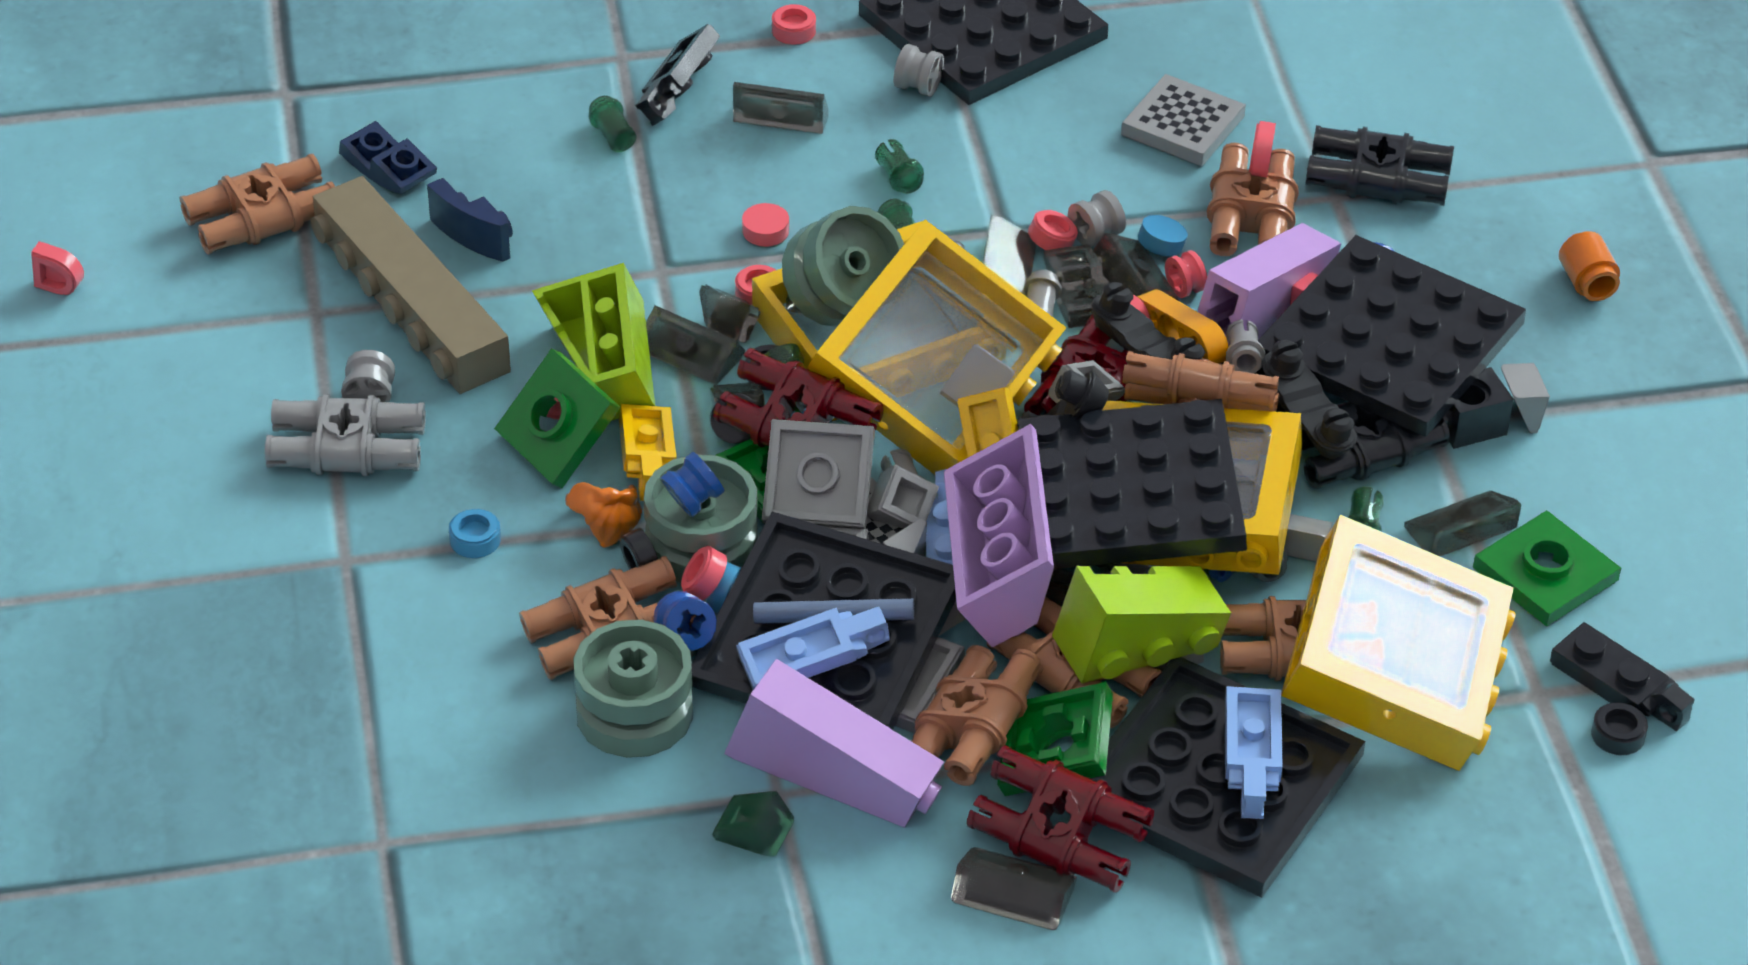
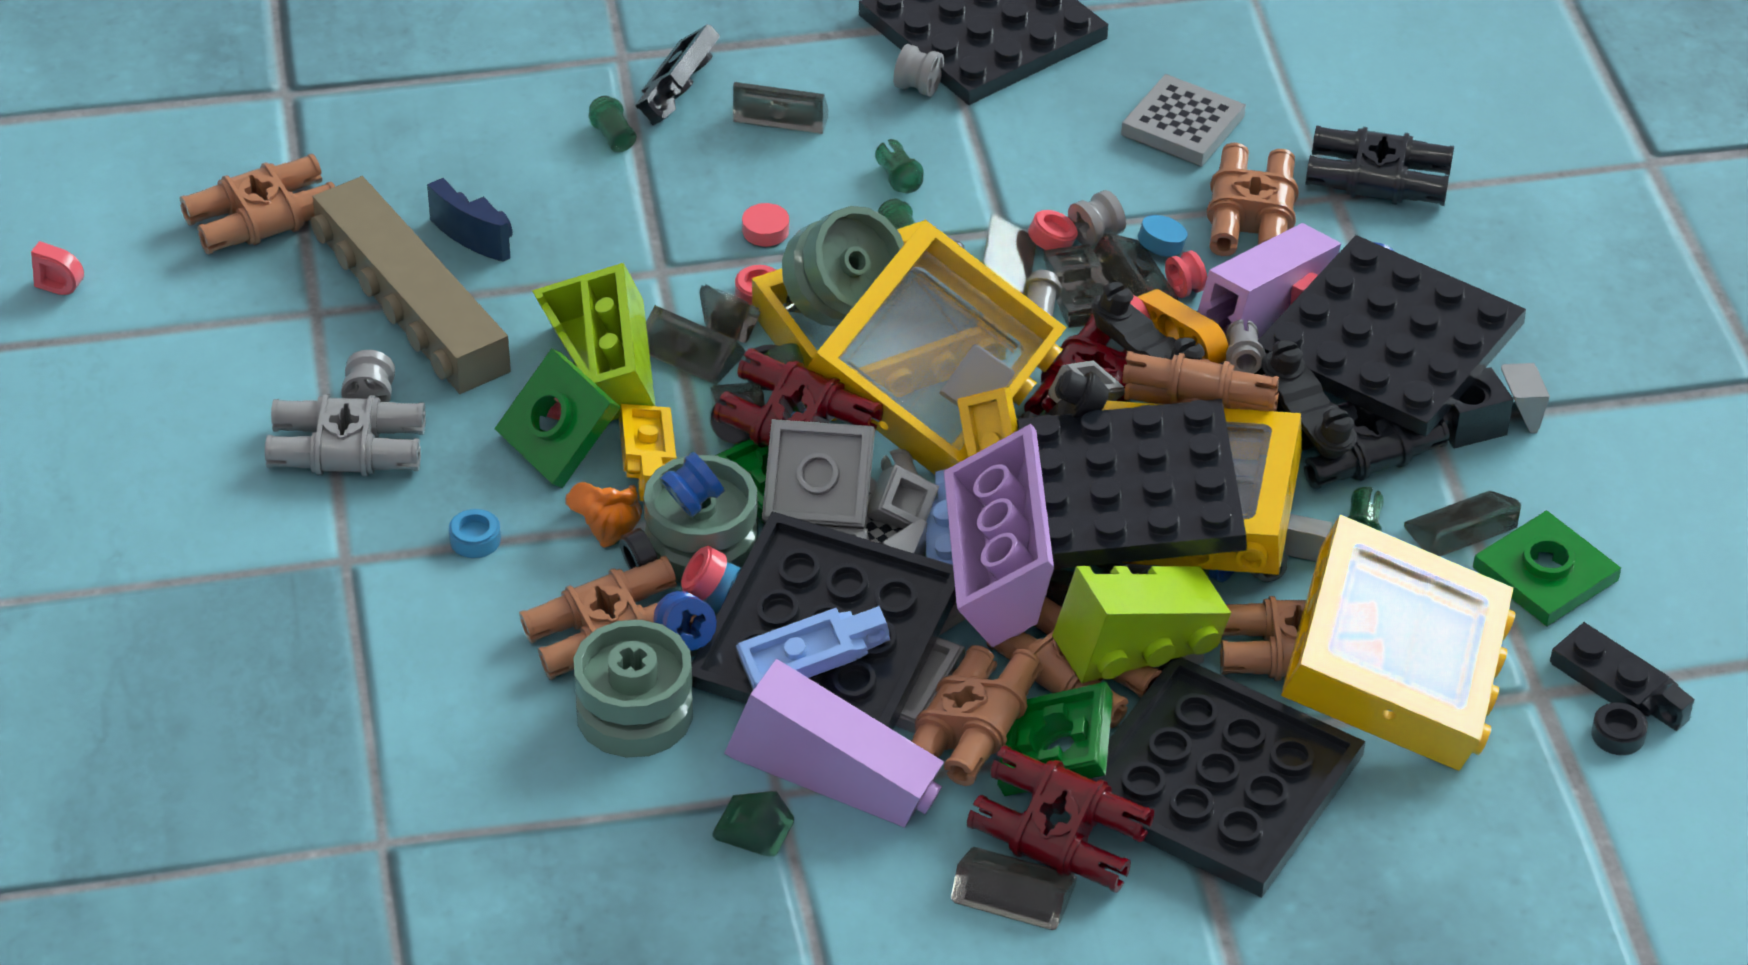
(385, 160): dark blue slope -> none
(793, 24): coral tile -> none
(798, 610): sand blue bar -> none
(1253, 745): light blue hinge -> none
(1262, 149): coral tile -> none
(1590, 265): orange brick -> none

